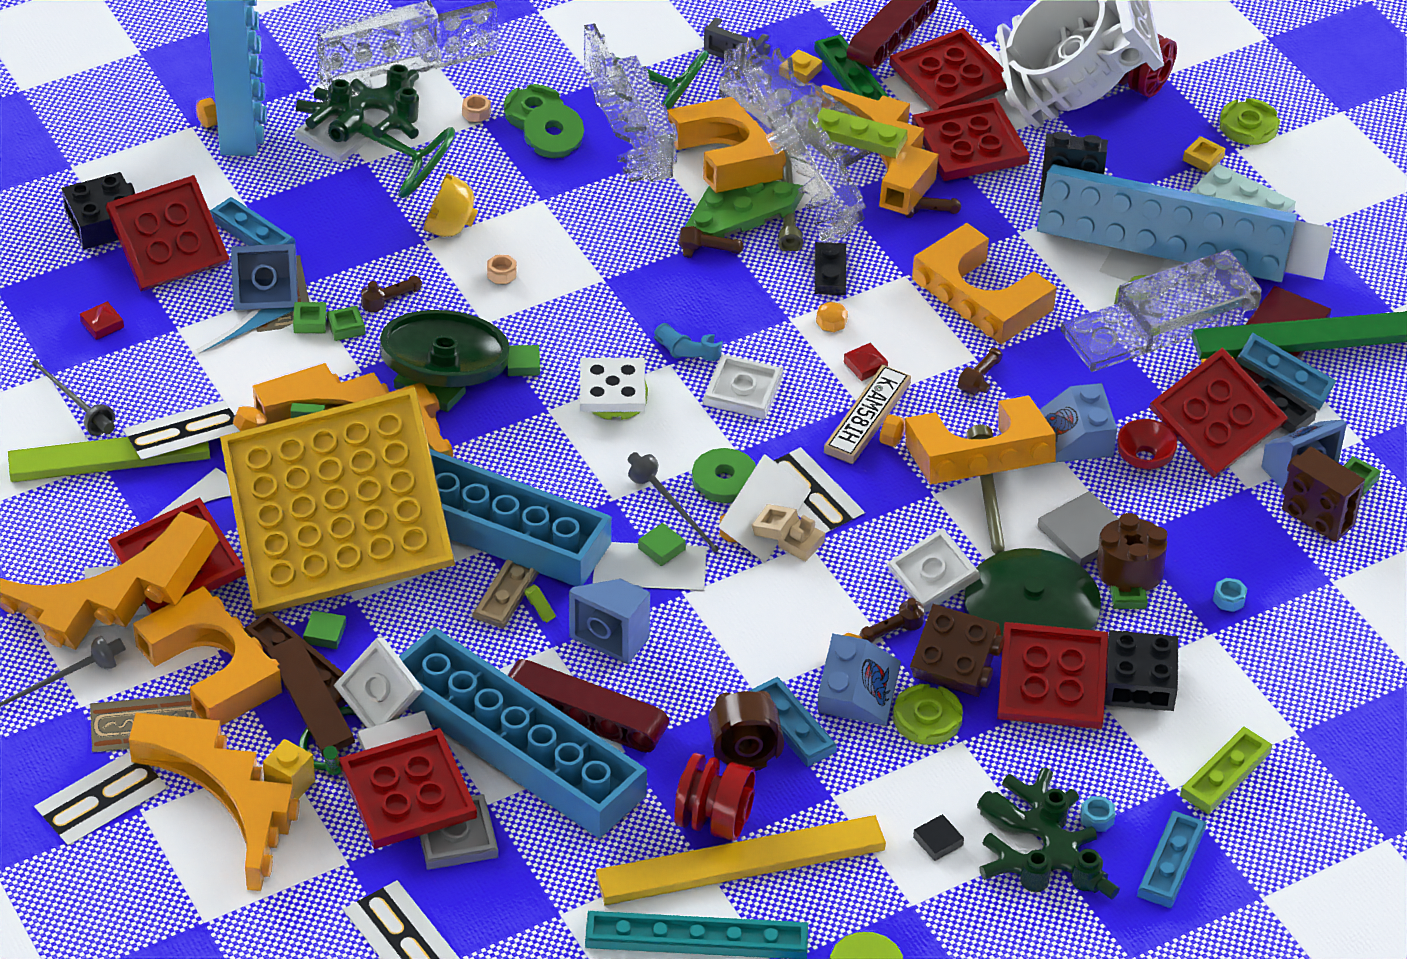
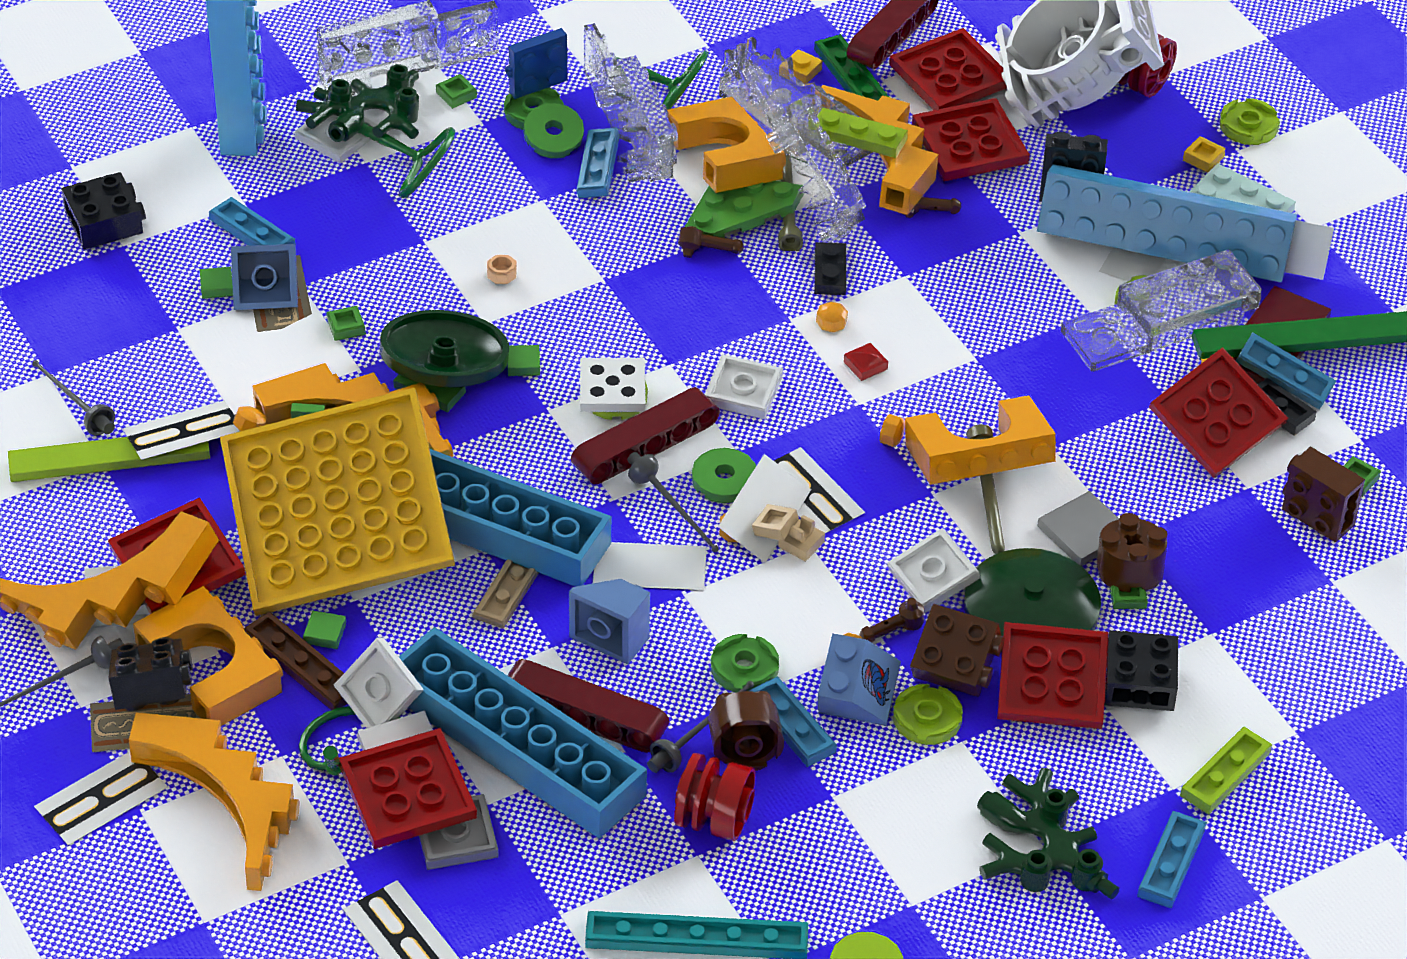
(101, 320): red tile -> none
(149, 673): none -> black brick
(167, 233): red plate -> none
(206, 112): light orange tile -> none
(209, 488): white sticker -> none
(216, 282): none -> bright green tile
(253, 320): dark azure sticker -> none
(291, 766): yellow brick -> none
(309, 317): bright green tile -> none
(311, 695): reddish brown tile -> none
(374, 296): reddish brown piece -> none
(451, 208): yellow cylinder -> none
(456, 91): none -> bright green tile
(476, 108): light nougat tile -> none
(537, 63): none -> blue plate
(540, 603): lime tile -> none
(598, 163): none -> dark azure tile
(645, 434): none -> dark red beam
(661, 544): bright green tile -> none
(667, 754): none -> dark grey sword
(682, 346): dark azure piece -> none
(718, 40): dark grey hinge -> none
(740, 647): none -> bright green tile
(740, 860): yellow tile -> none
(867, 414): tile -> none
(938, 837): black tile -> none
(973, 380): reddish brown piece -> none
(995, 312): light orange arch -> none
(1082, 423): medium blue slope -> none
(1097, 813): medium azure tile -> none
(1150, 437): red piece -> none
(1230, 594): medium azure tile -> none
(1323, 436): medium blue slope -> none

